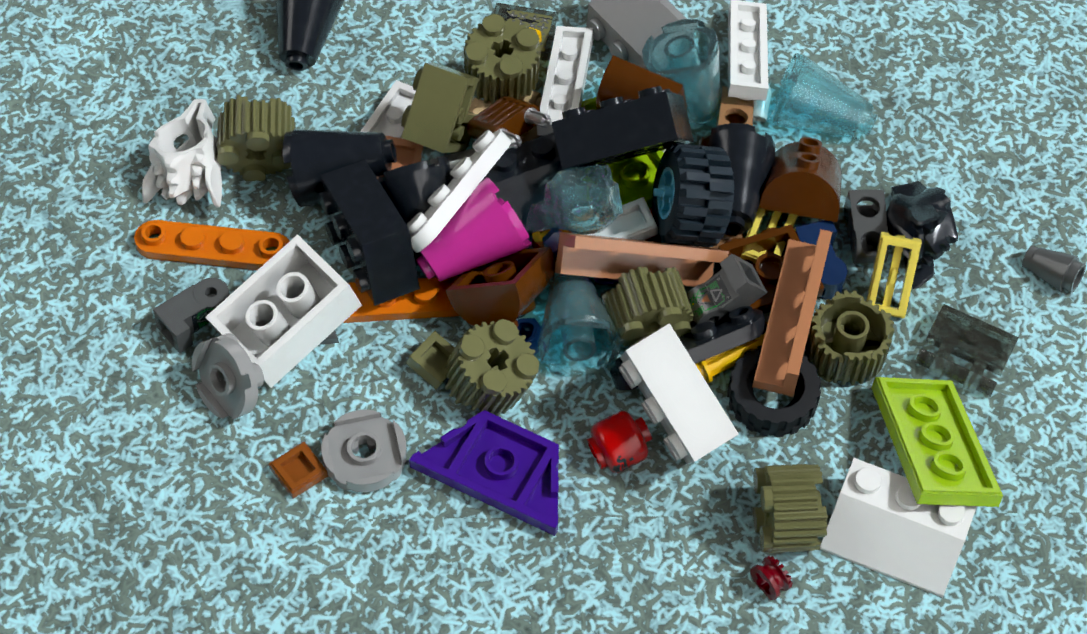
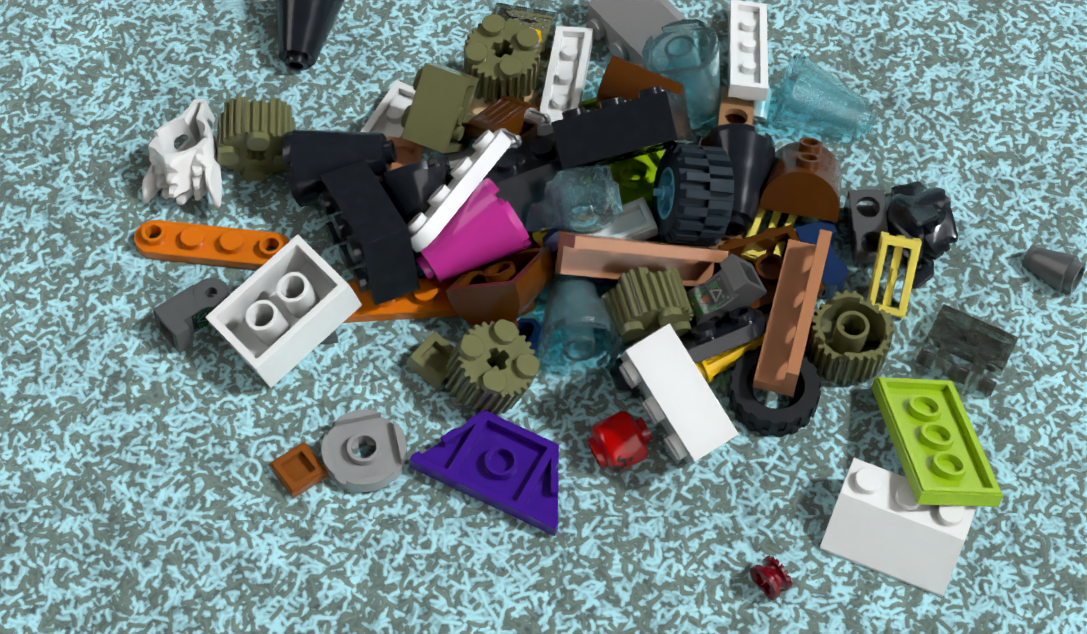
(227, 376): light grey plate -> none
(790, 508): olive brick -> none

